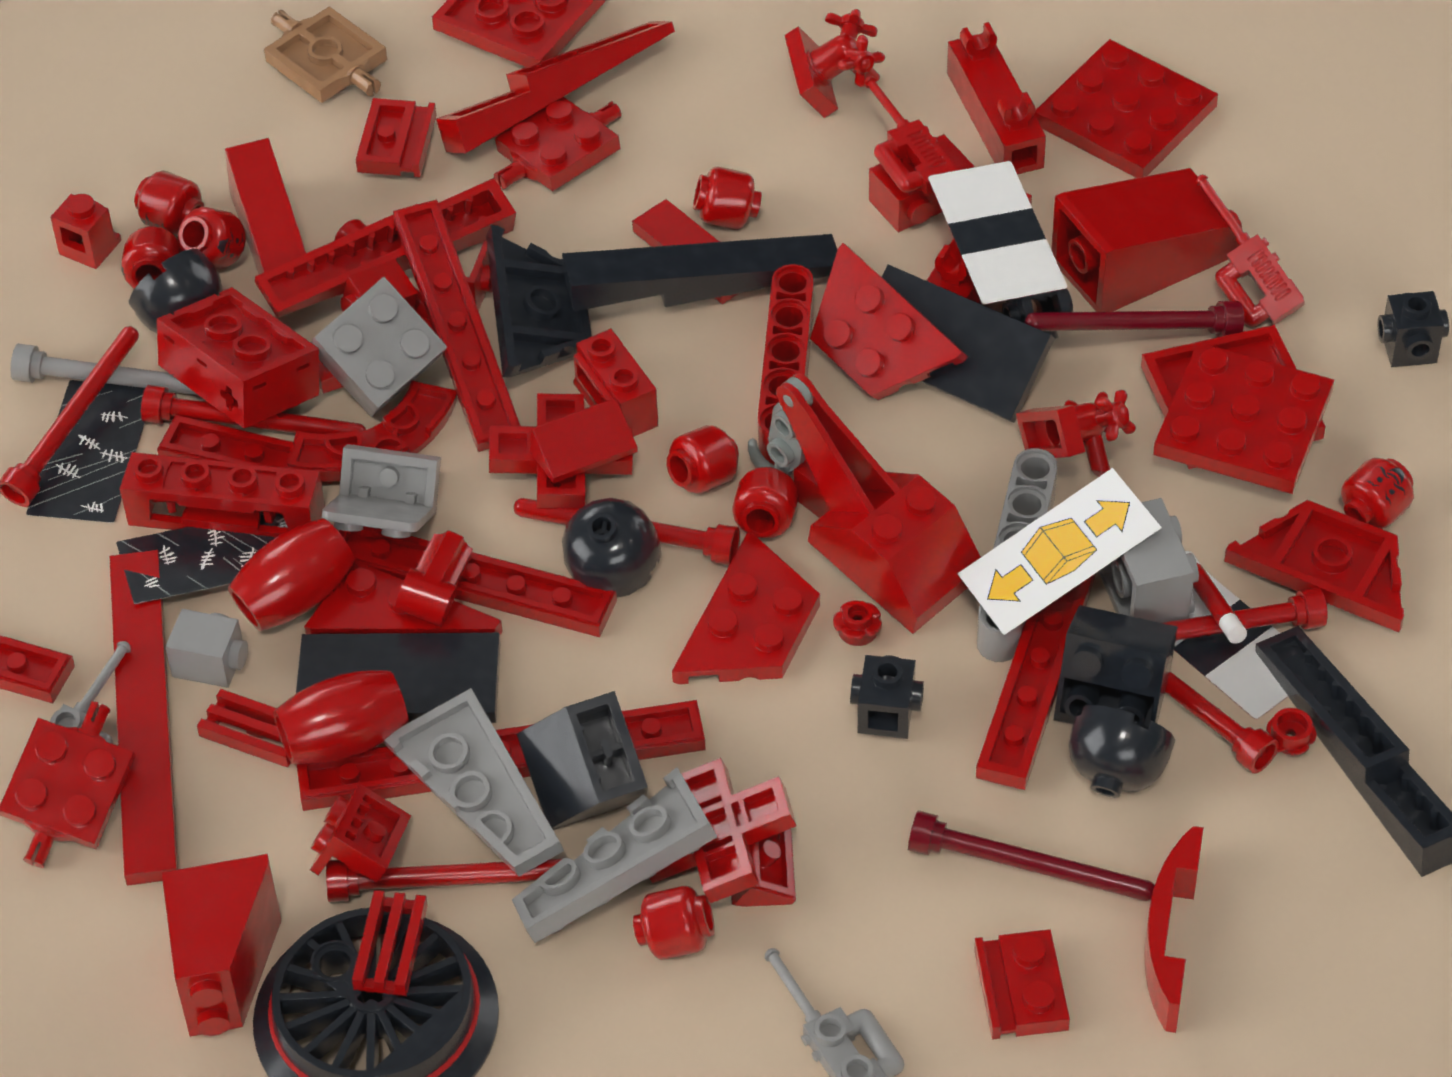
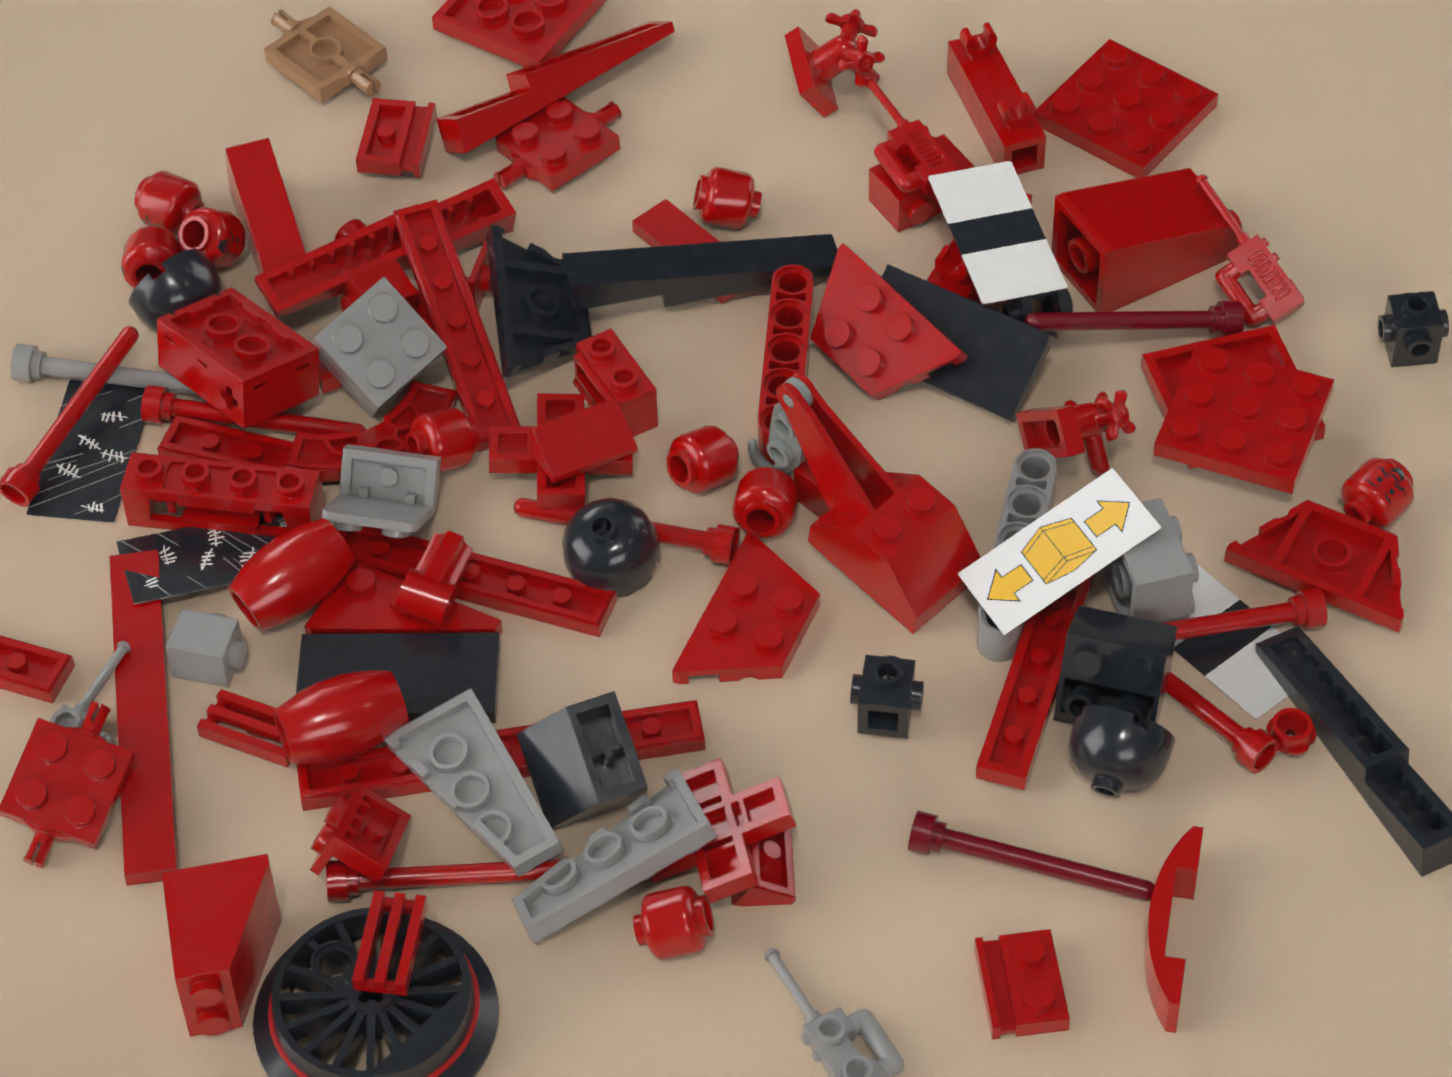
(88, 220): red brick -> none
(446, 435): none -> red head
(857, 631): red plate -> none
(1218, 606): red bar -> none

